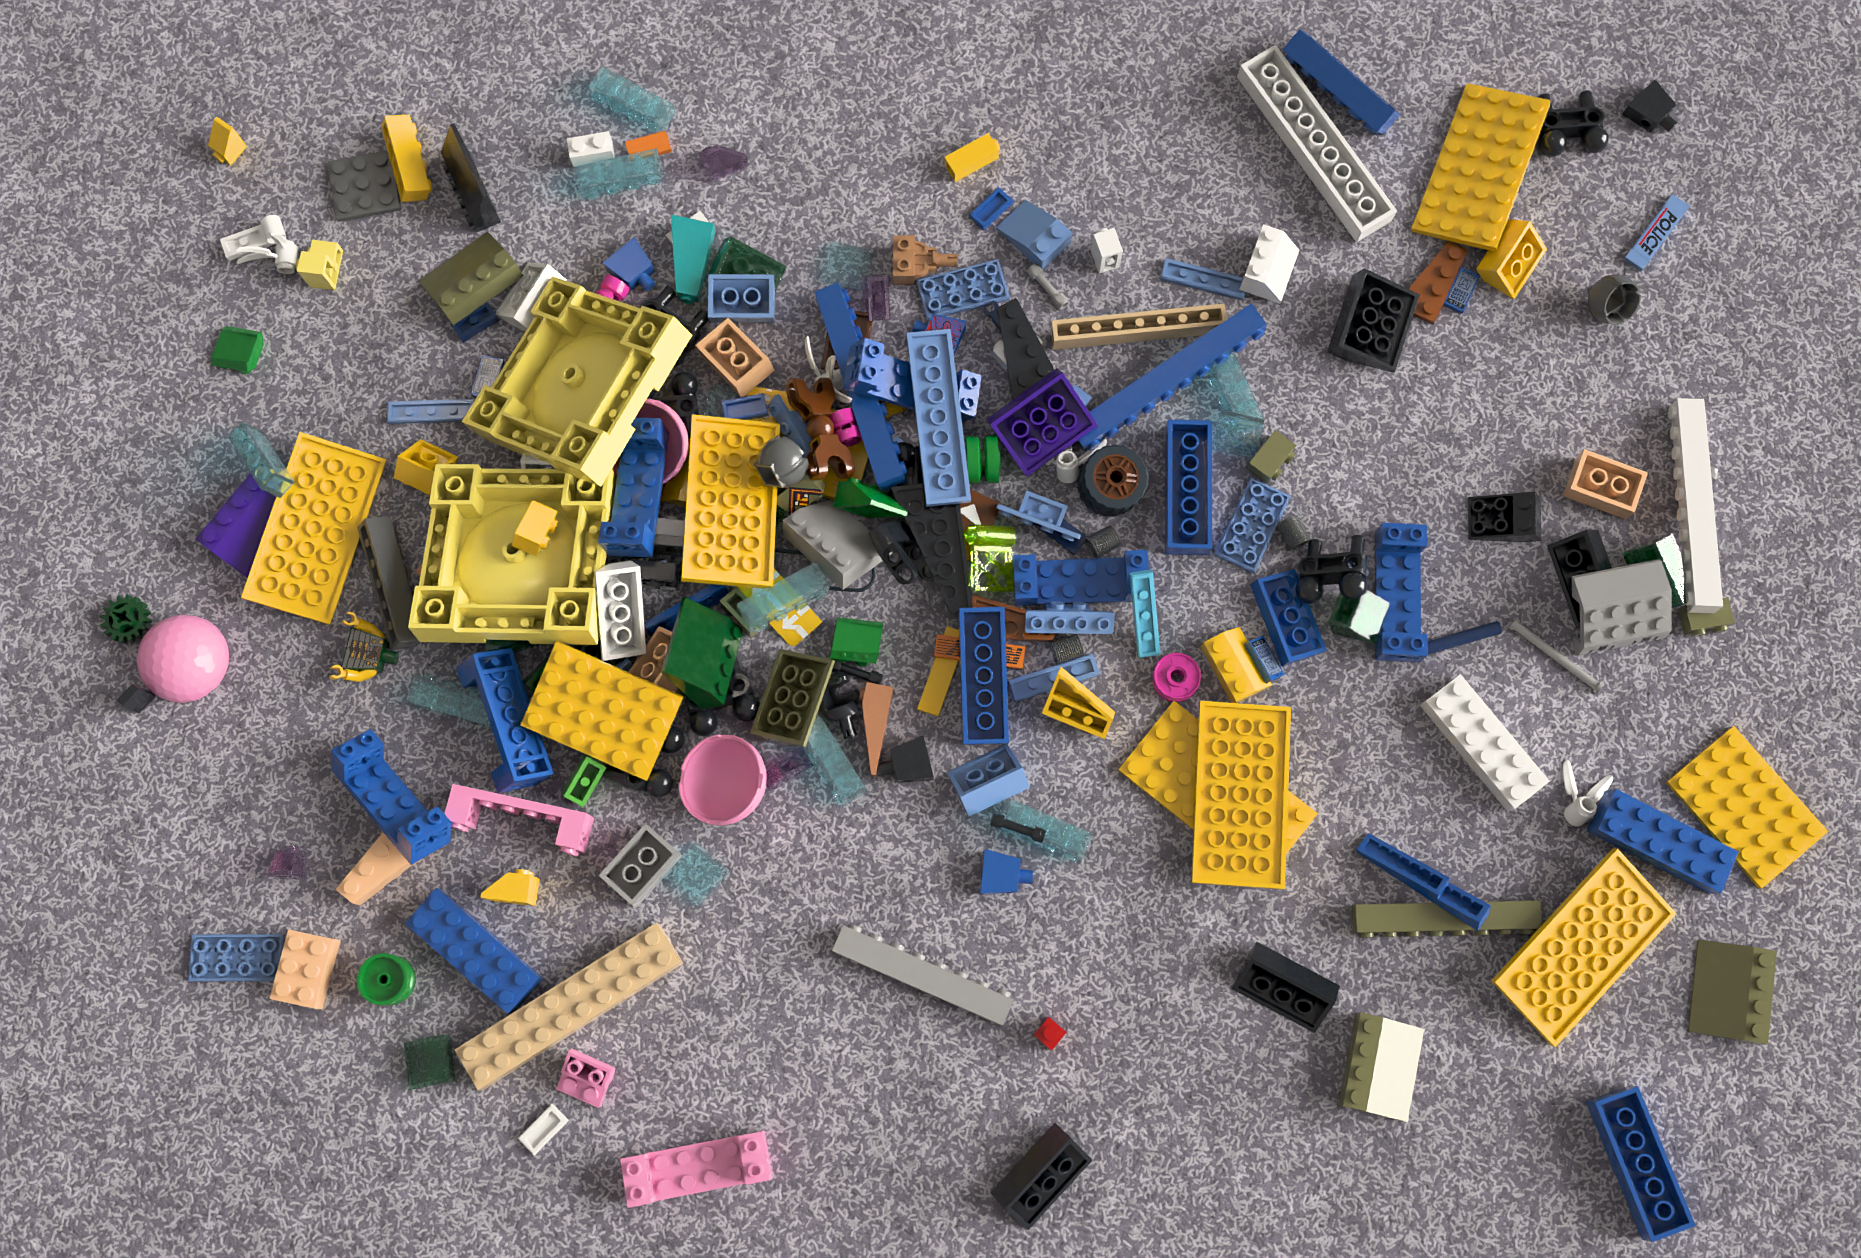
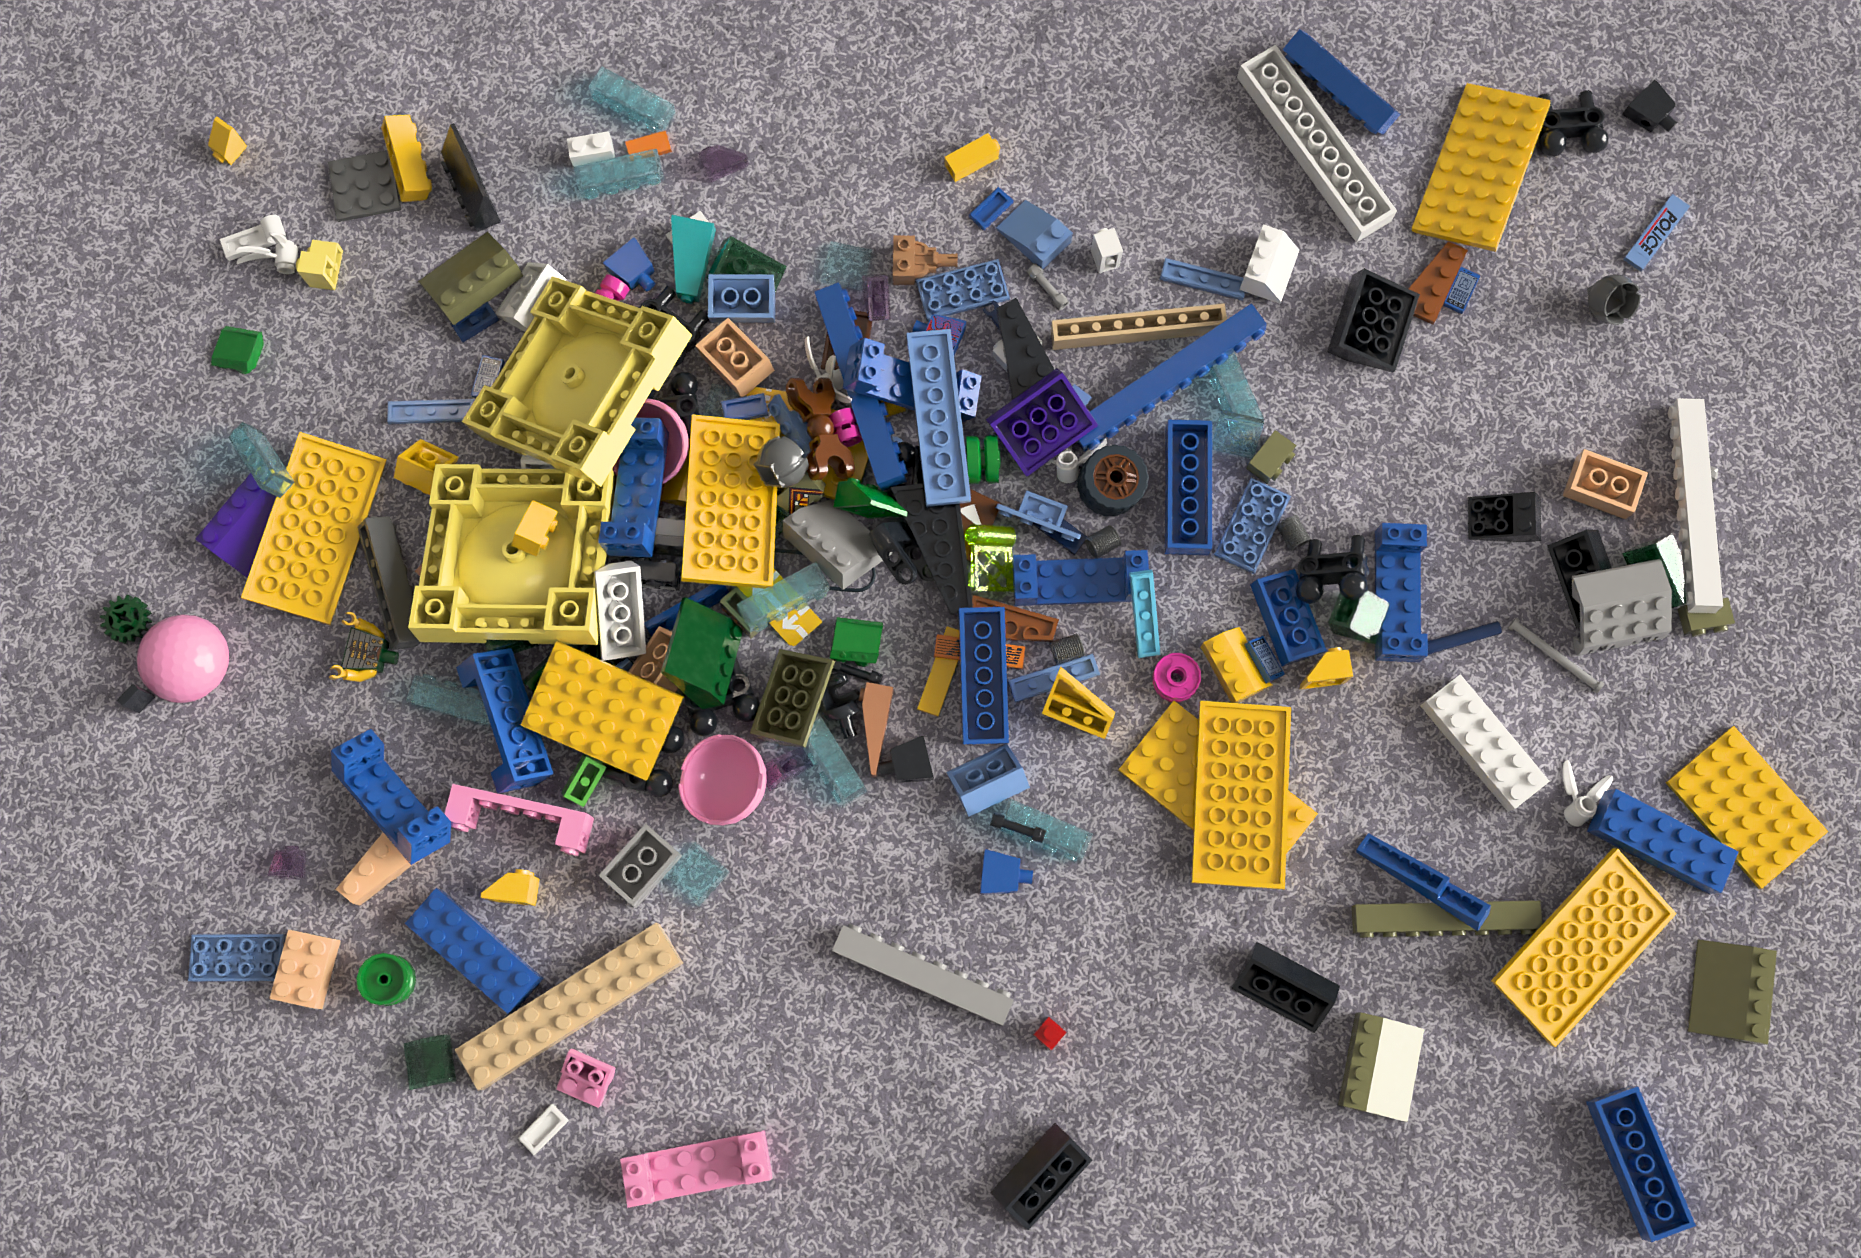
(1069, 619): medium blue bracket -> none
(1330, 670): none -> yellow slope
(1514, 258): yellow slope -> none

